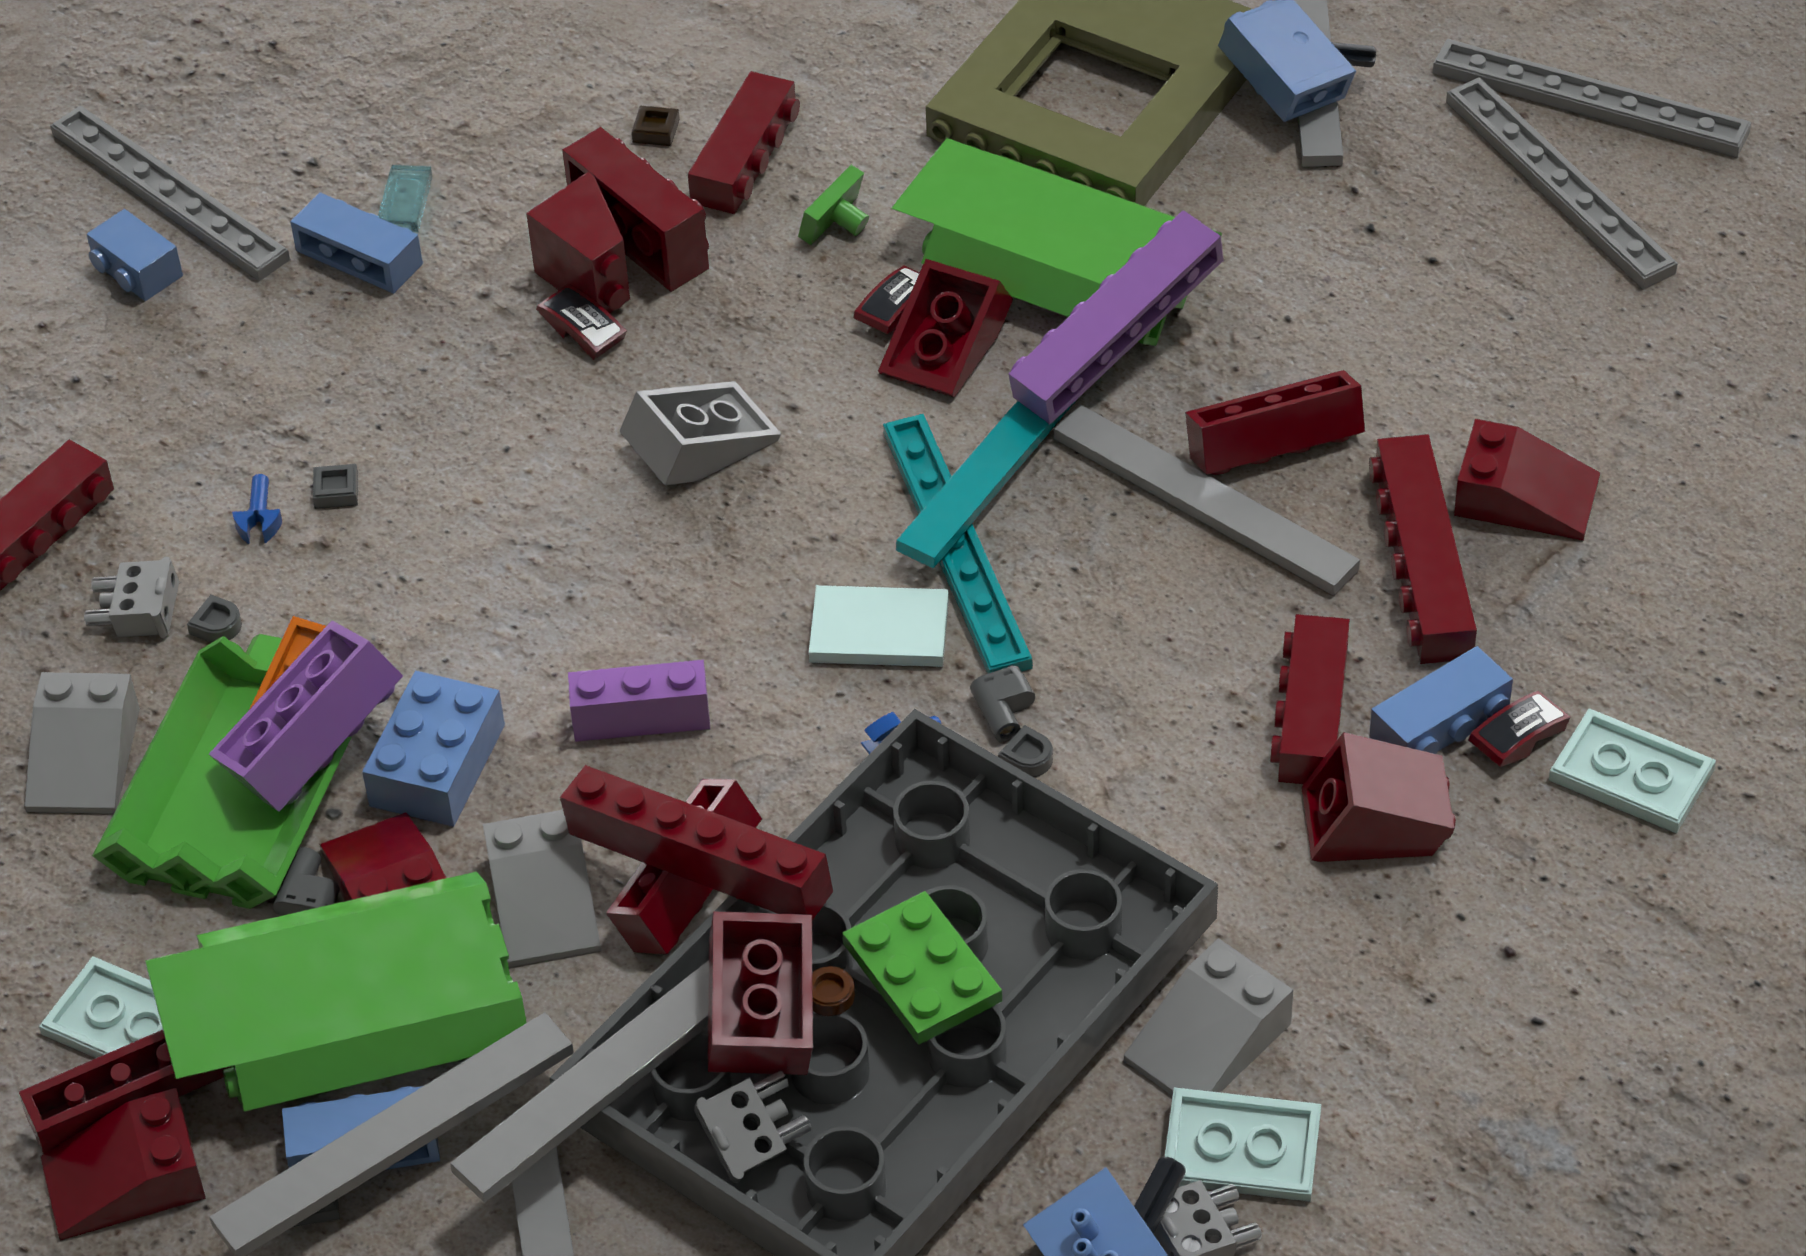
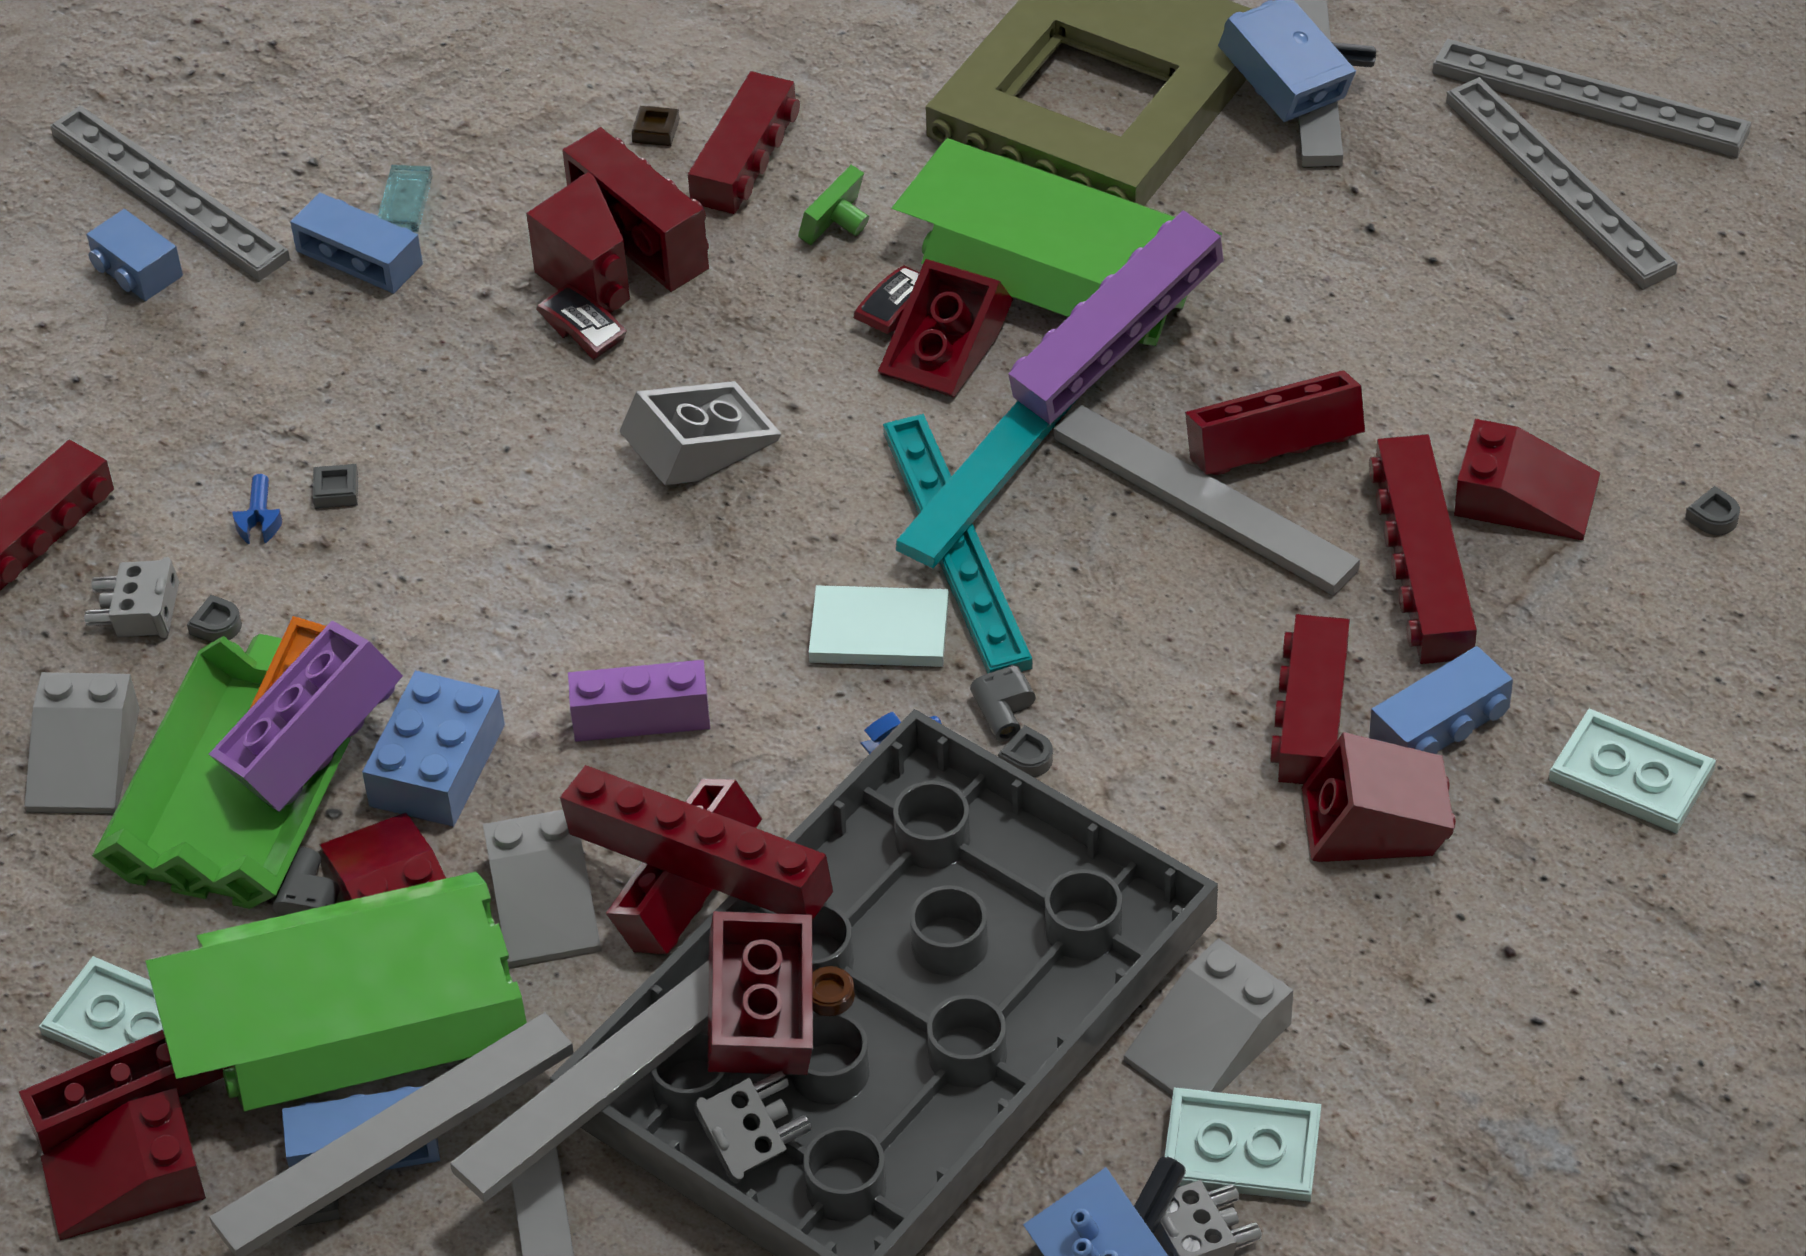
(922, 967): bright green plate -> none
(1516, 728): slope -> none
(1714, 512): none -> dark grey tile

